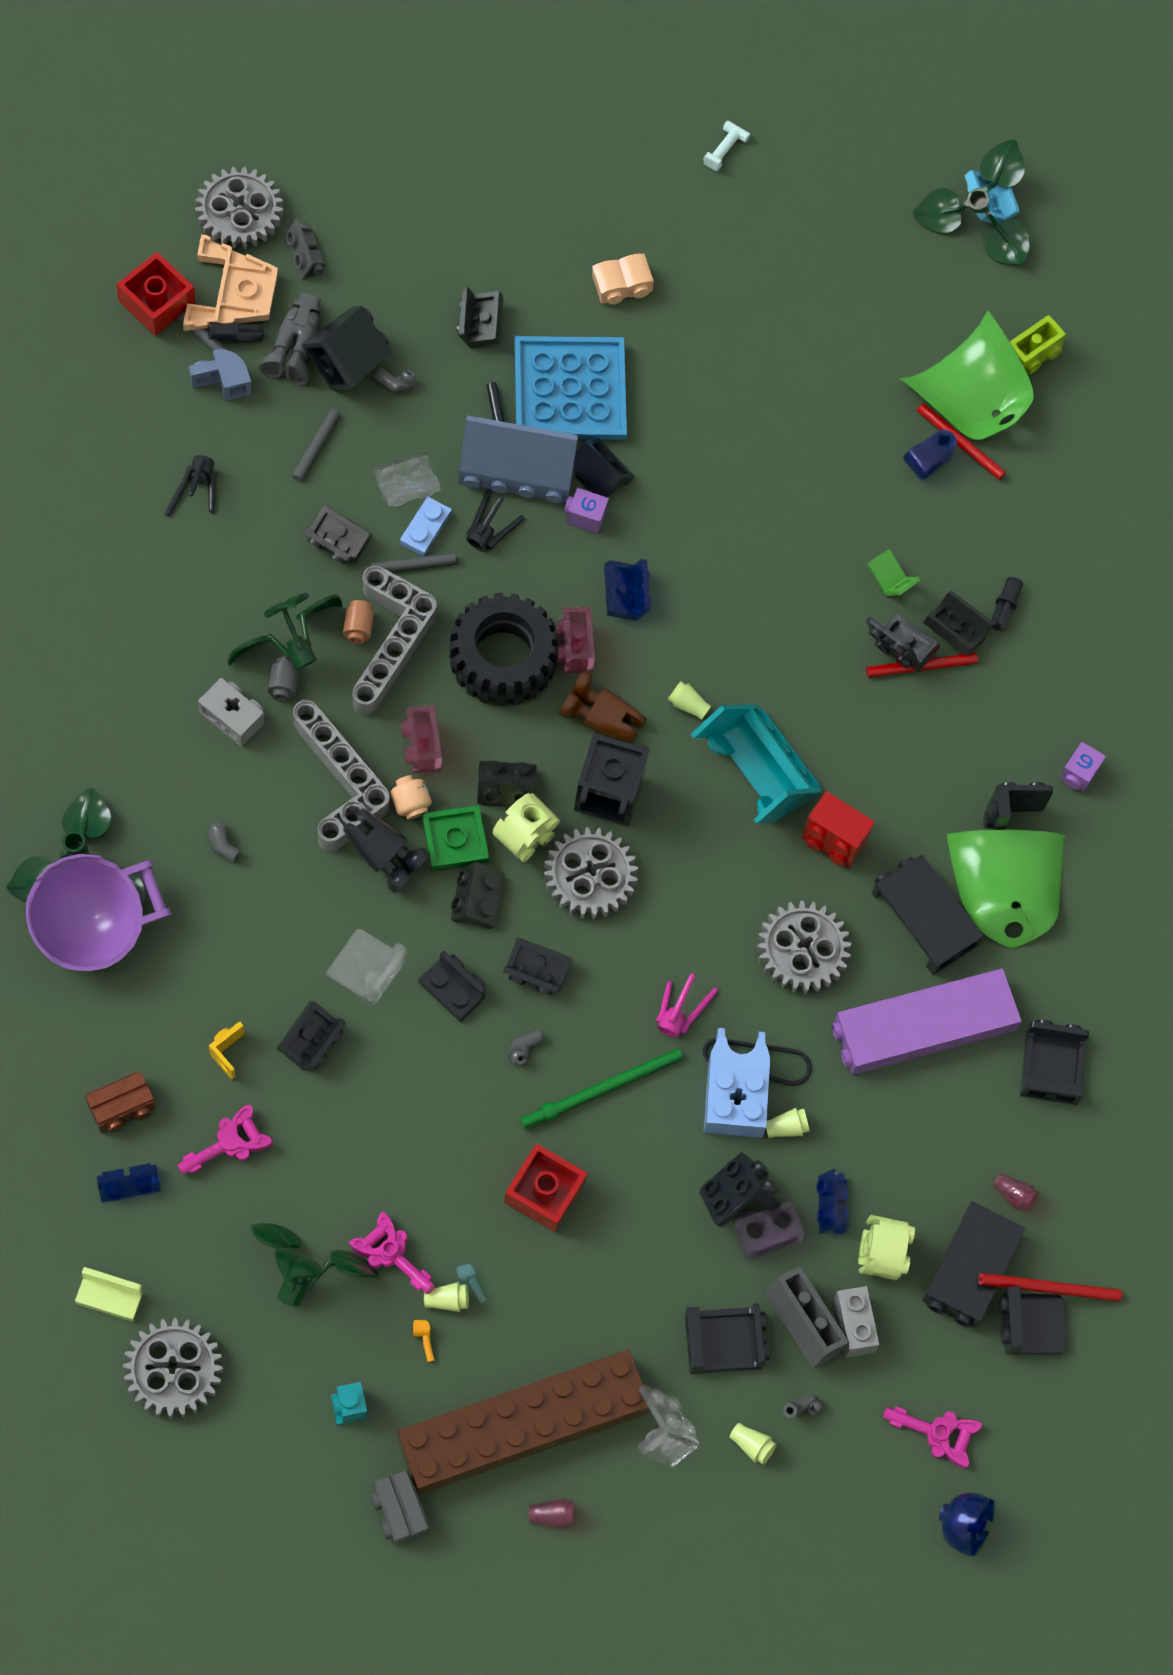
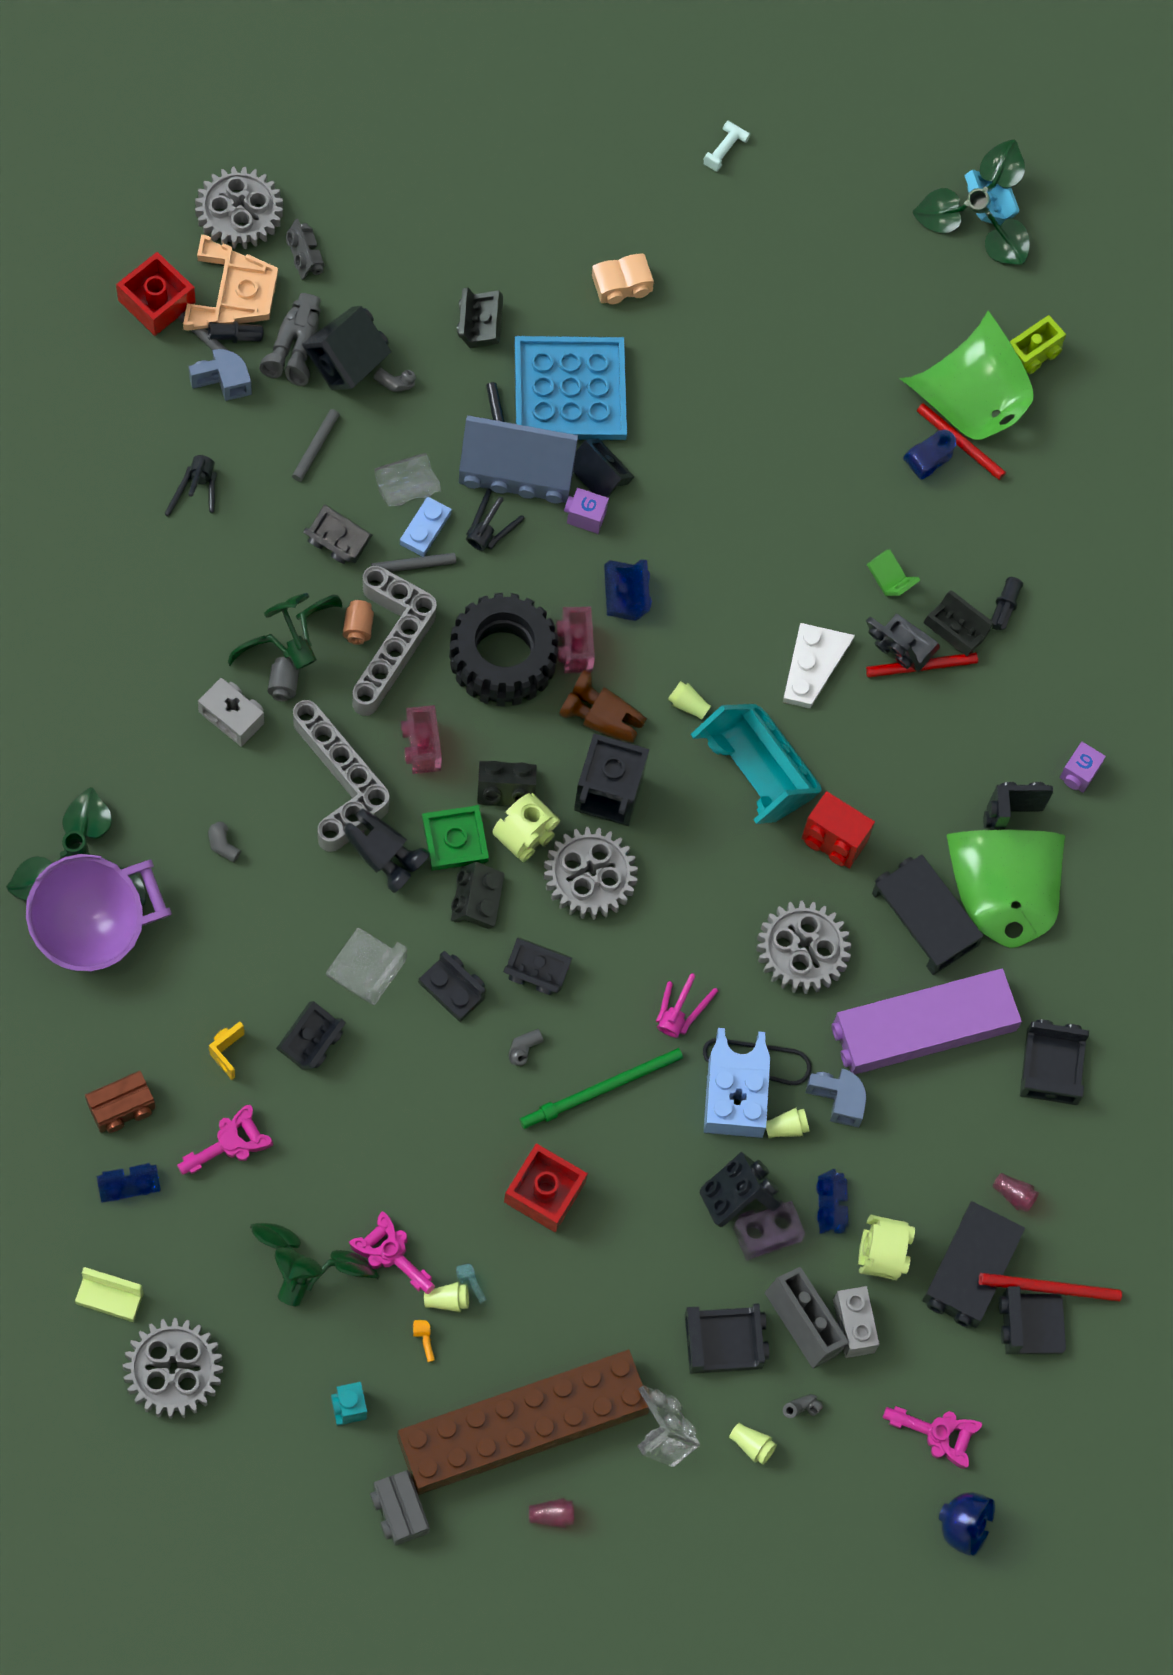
(410, 797): light nougat head -> none
(813, 661): none -> white wing
(847, 1093): none -> sand blue brick

